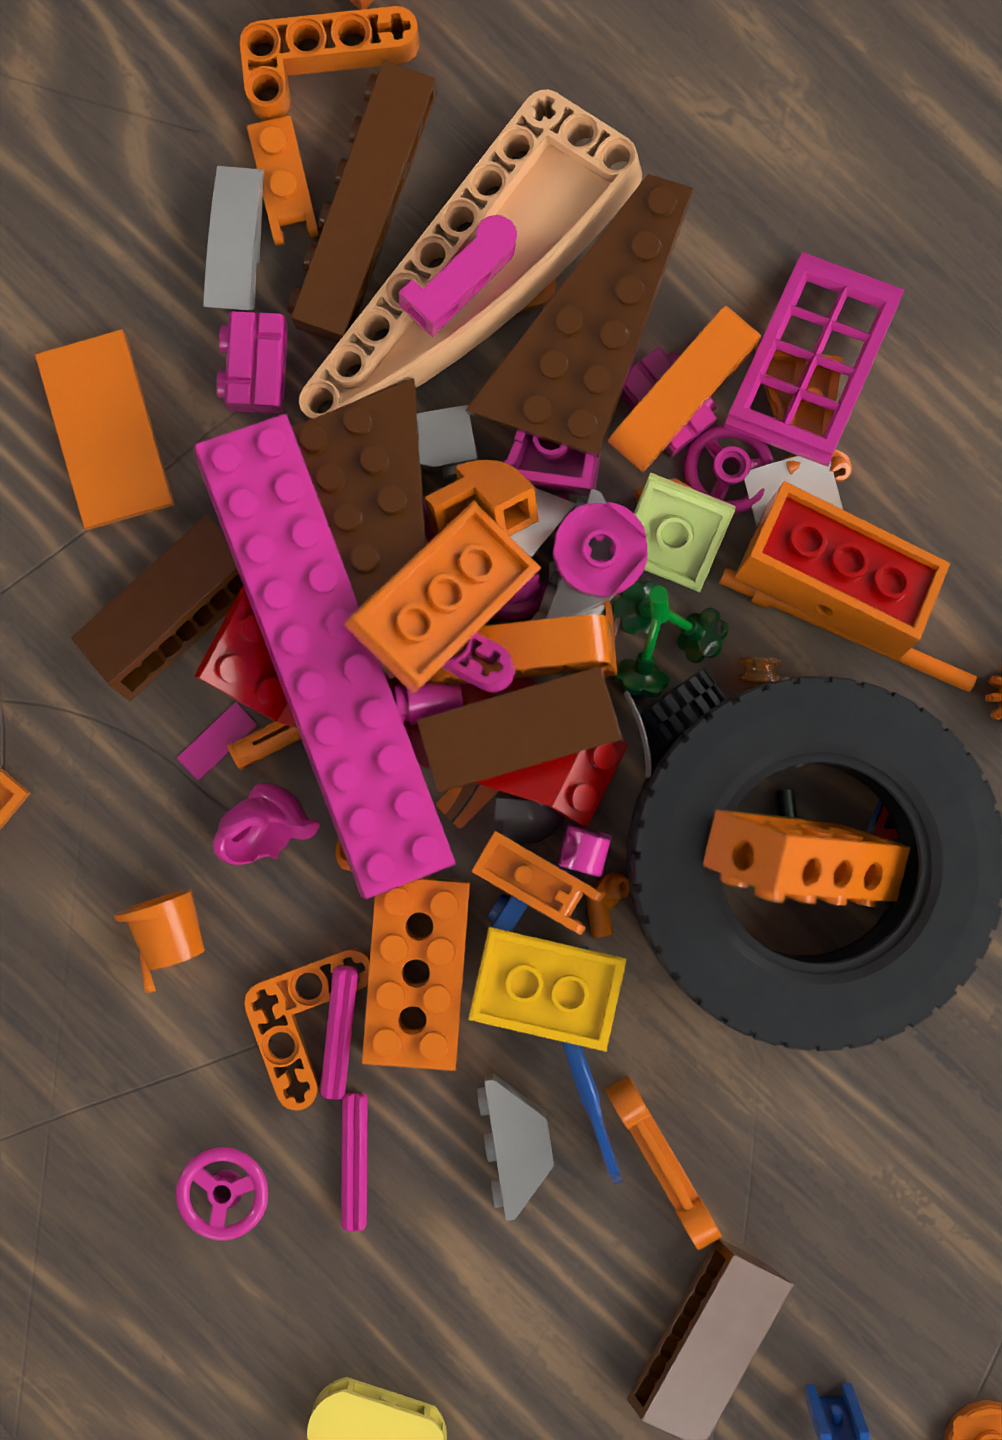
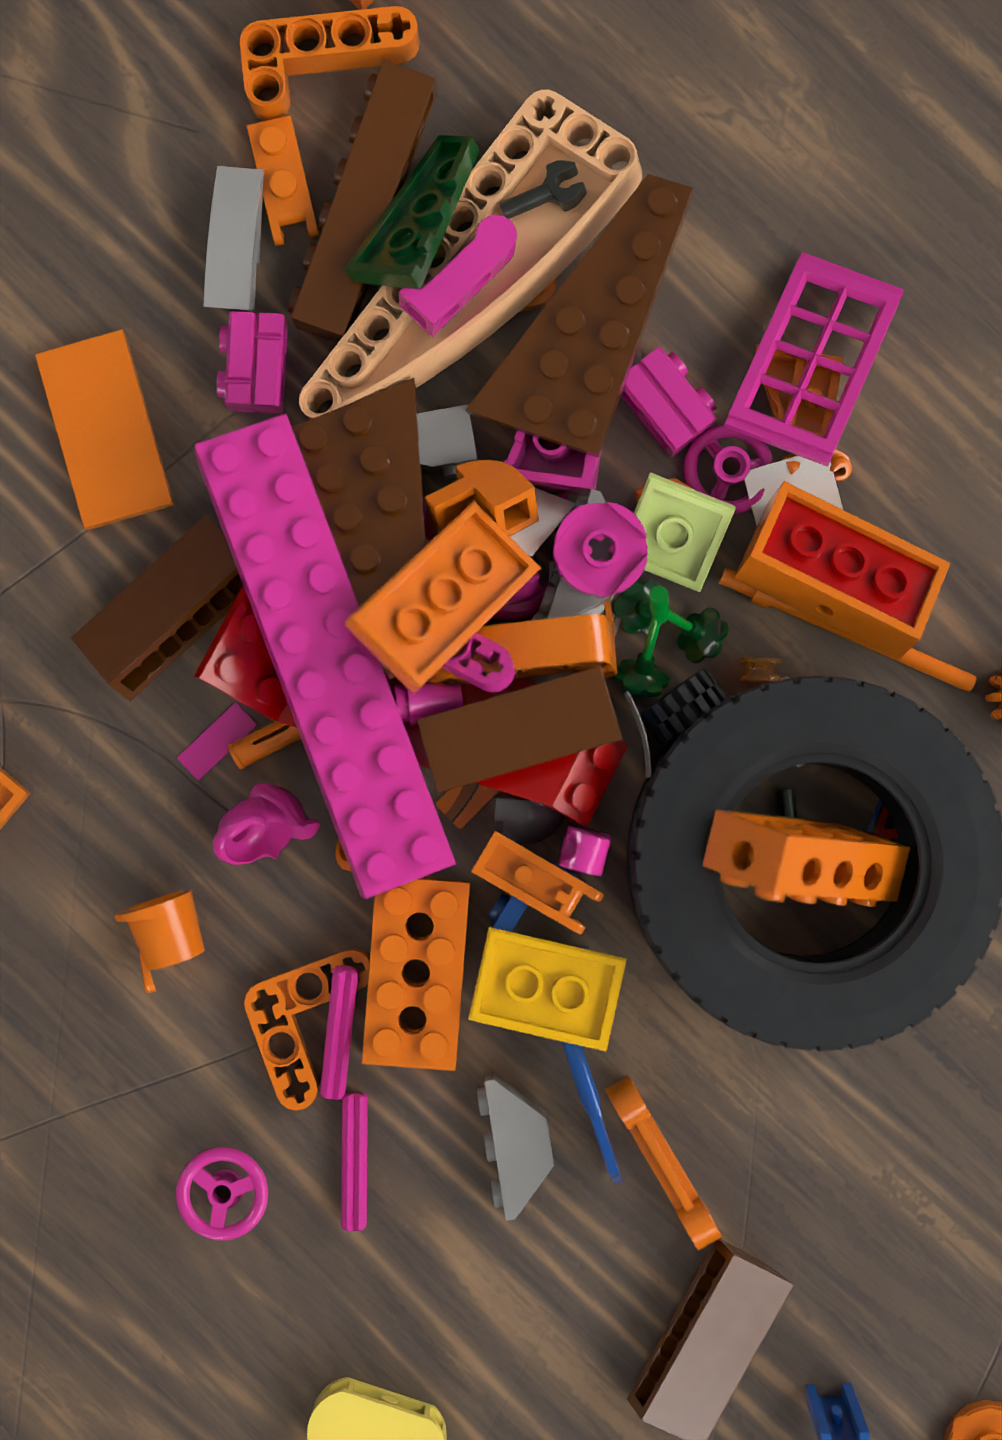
(415, 221): none -> dark green wing
(548, 191): none -> pearl dark grey bar
(614, 887): orange arm -> none
(684, 388): orange beam -> none

